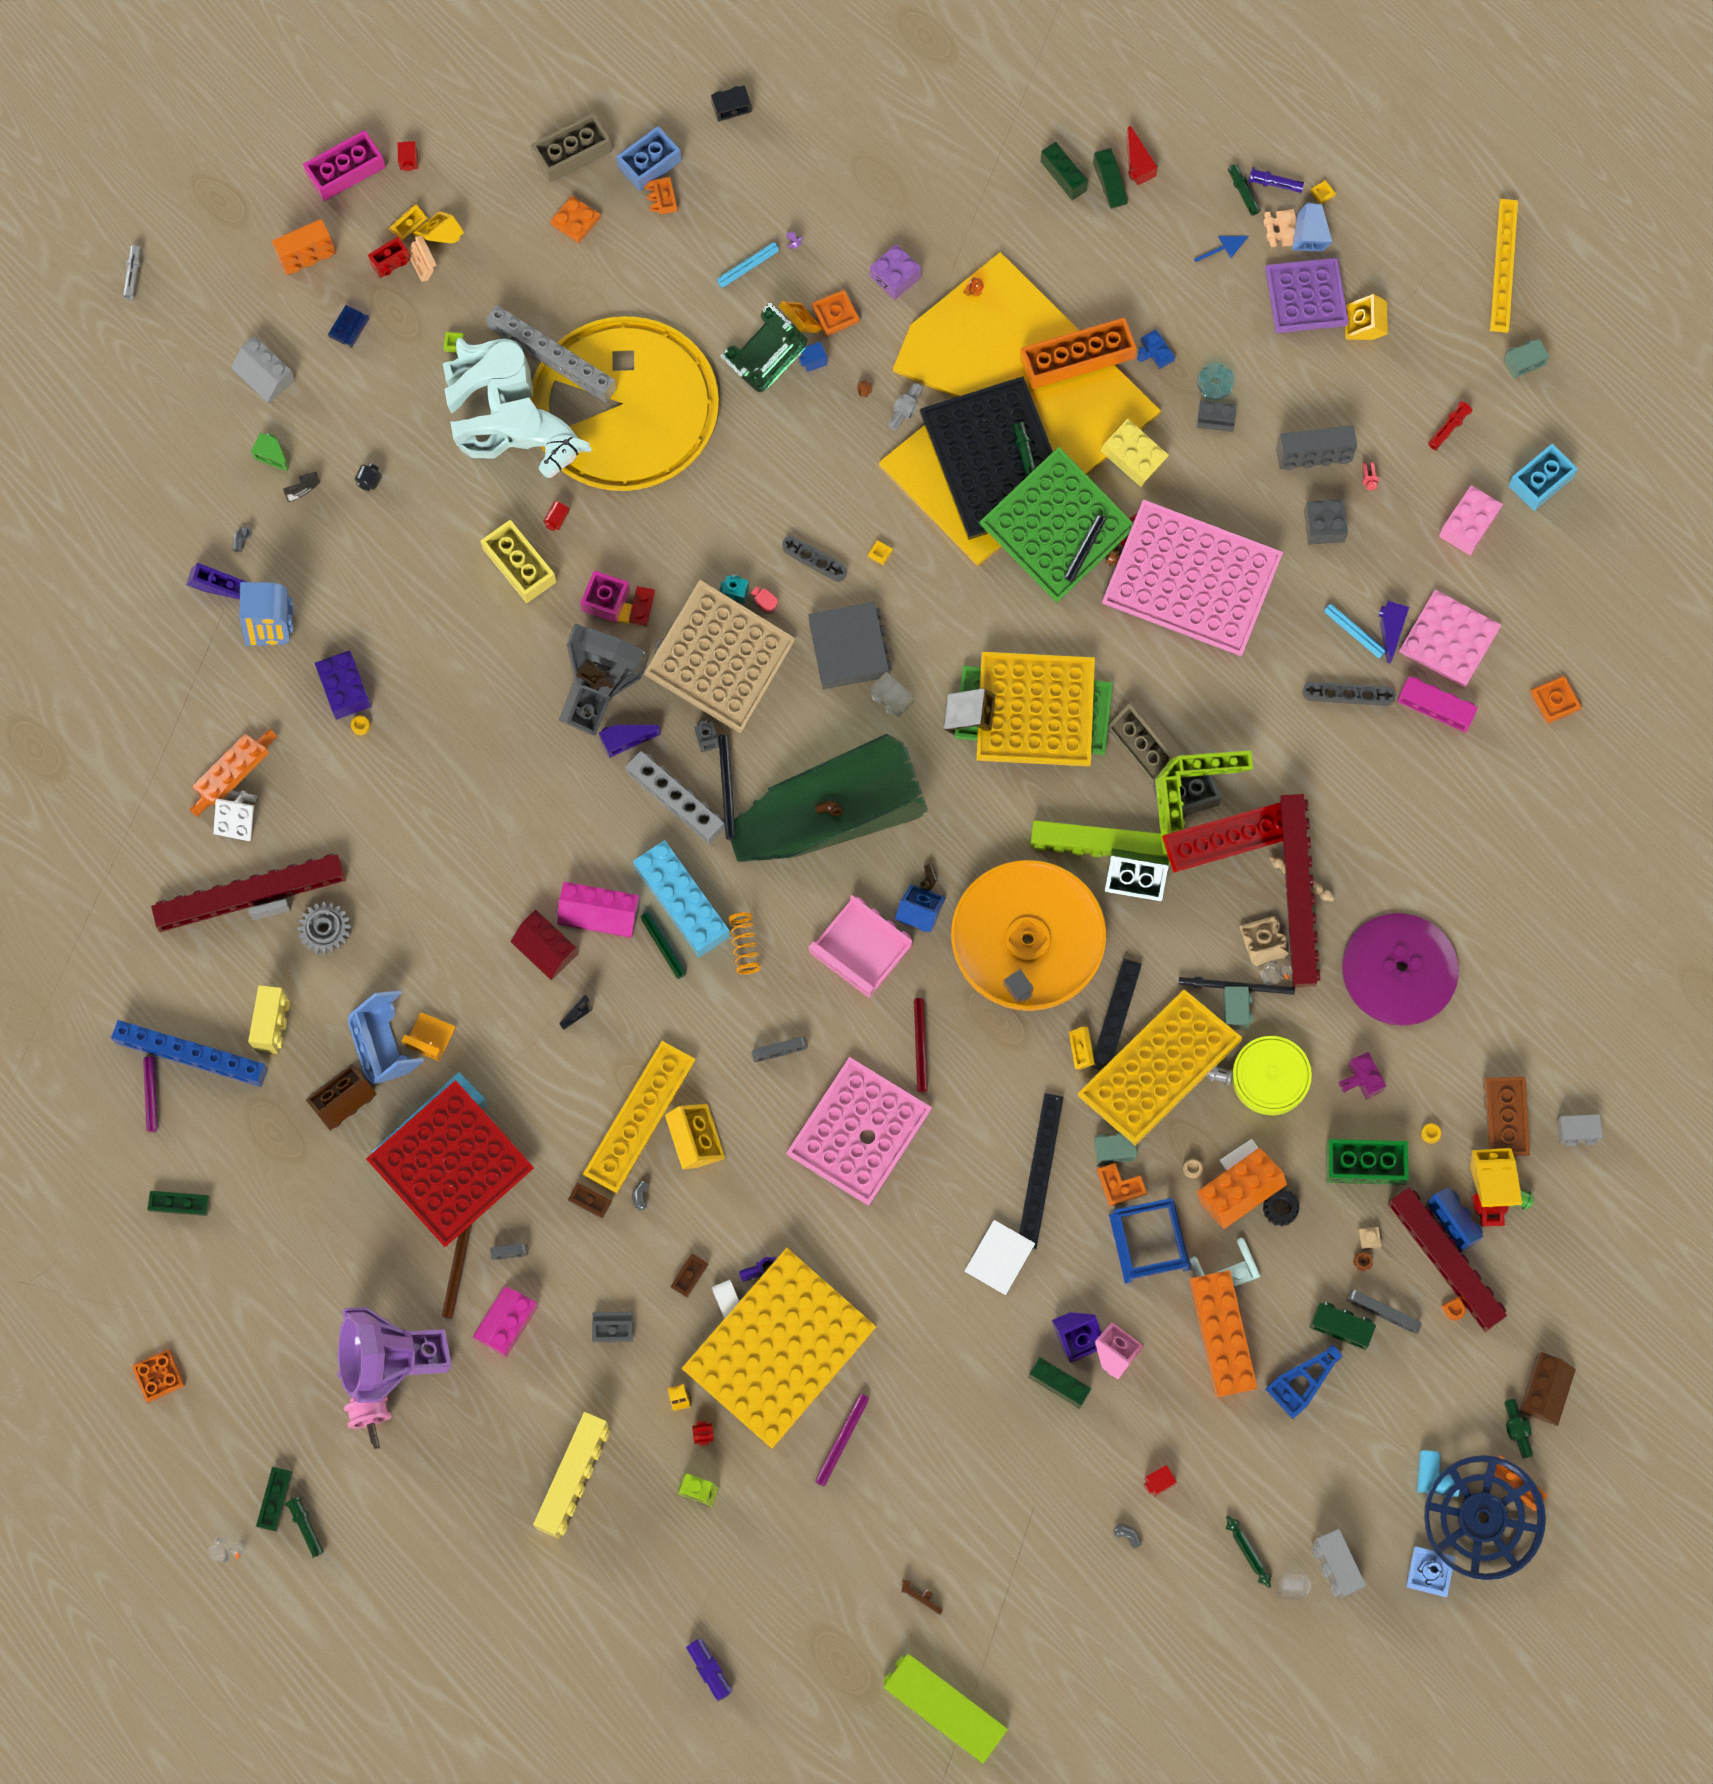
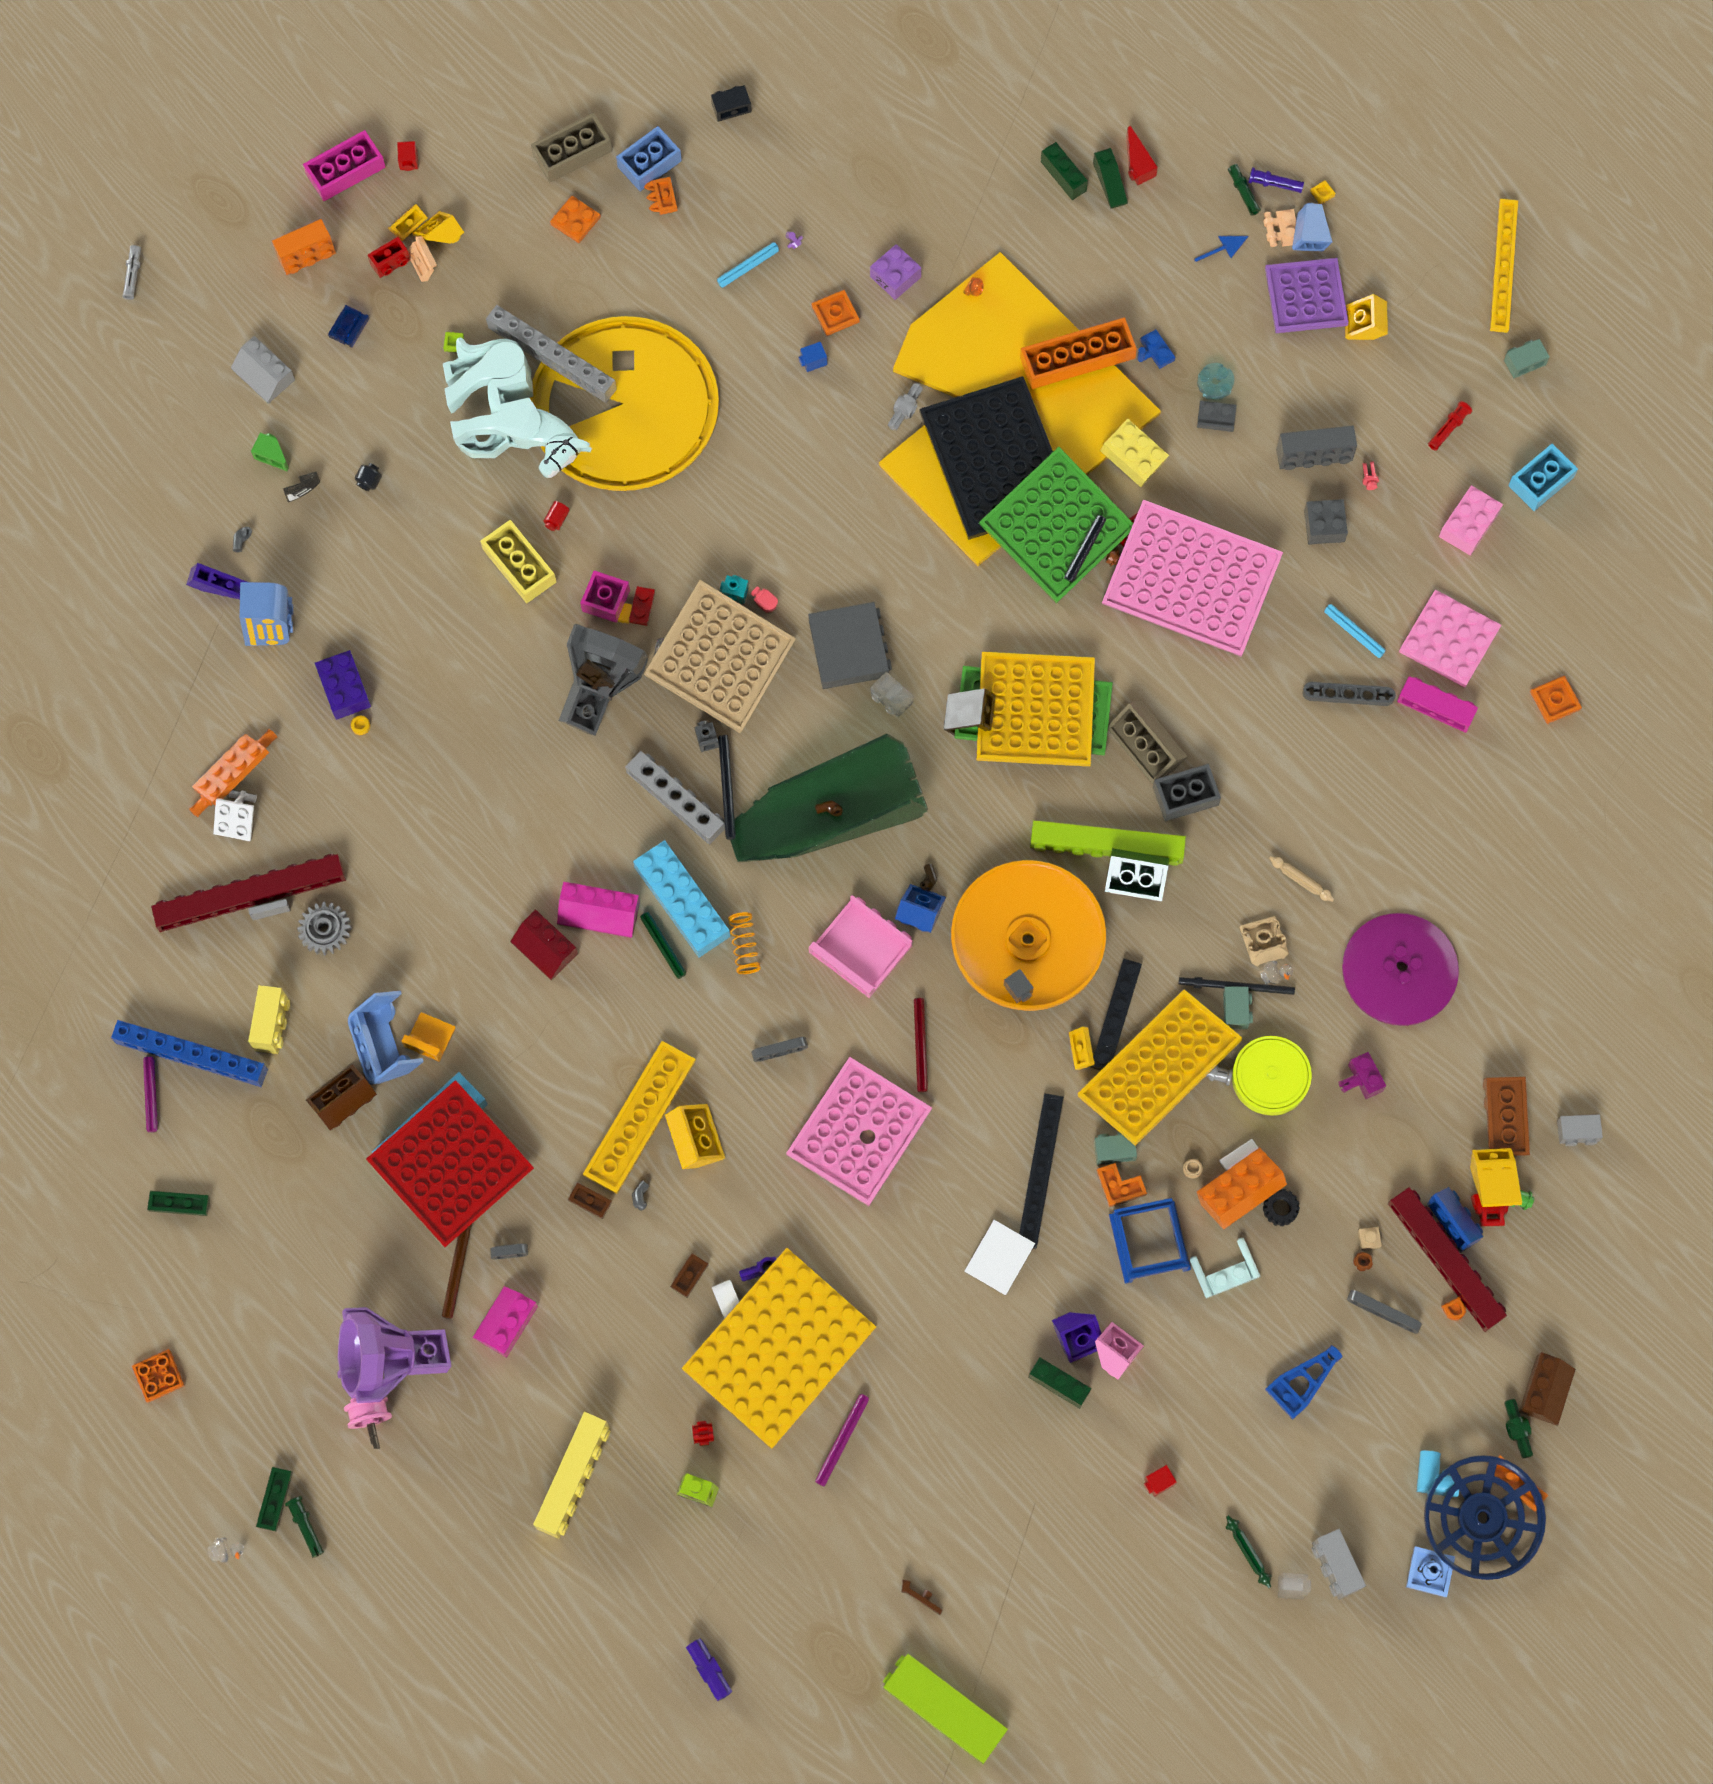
(581, 1009): black tile -> none
(612, 1327): dark grey plate -> none
(624, 737): dark purple slope -> none
(679, 1397): yellow leg -> none
(767, 351): clear green windscreen -> none
(800, 317): light orange plate -> none
(815, 557): dark grey beam -> none
(864, 388): dark orange plate -> none
(880, 552): yellow tile -> none
(1025, 450): dark green pin -> none
(1128, 1532): dark grey arm -> none
(1169, 782): lime brick -> none
(1222, 1334): orange brick -> none
(1224, 838): red plate -> none
(1299, 891): dark red brick -> none
(1343, 1325): dark green brick -> none
(1367, 1162): green brick -> none
(1391, 626): dark purple slope -> none
(1431, 1133): yellow tile -> none

